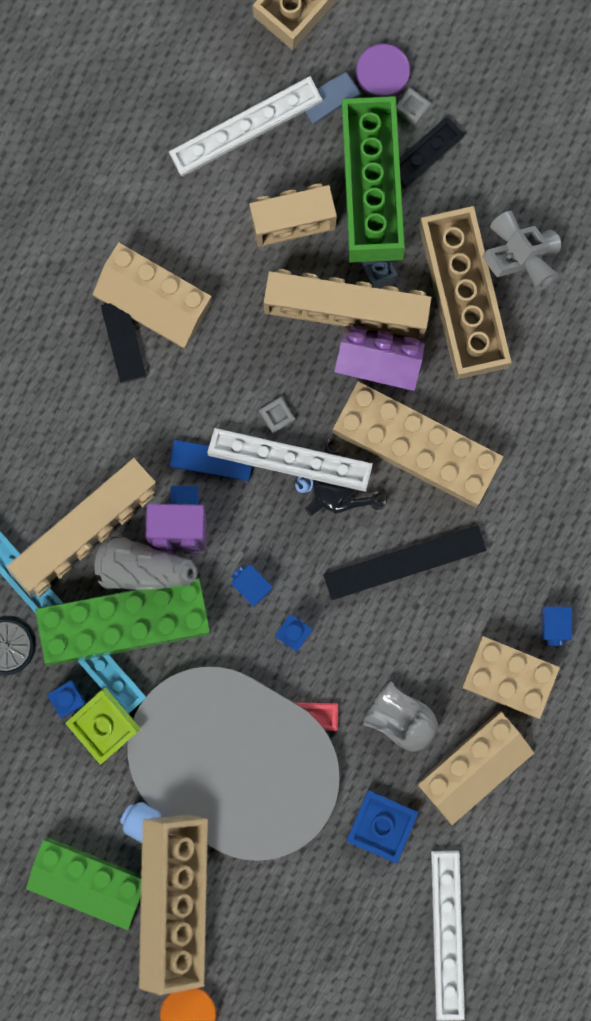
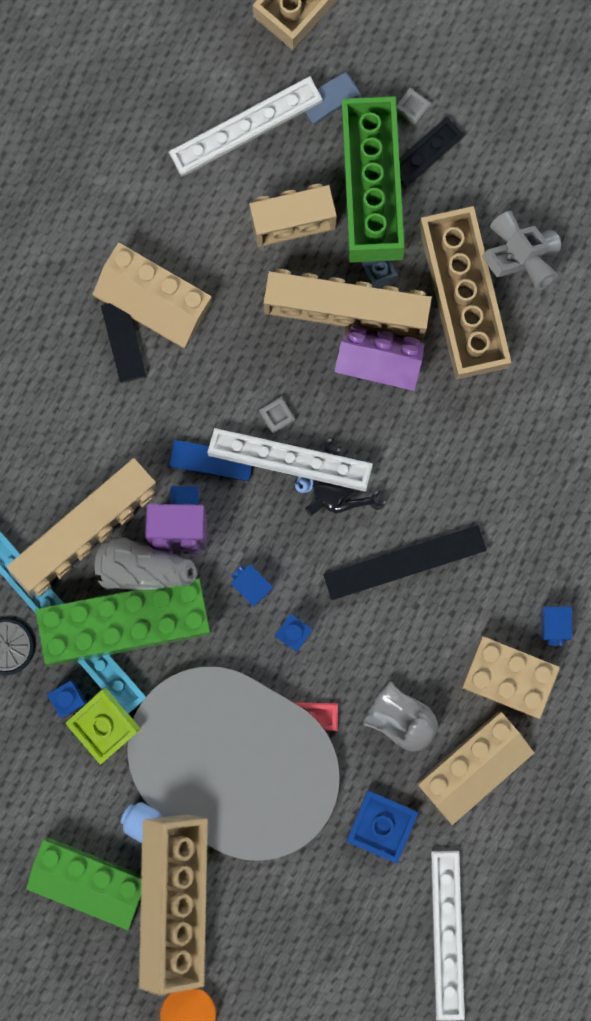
(382, 71): medium lavender tile -> none
(417, 444): tan brick -> none

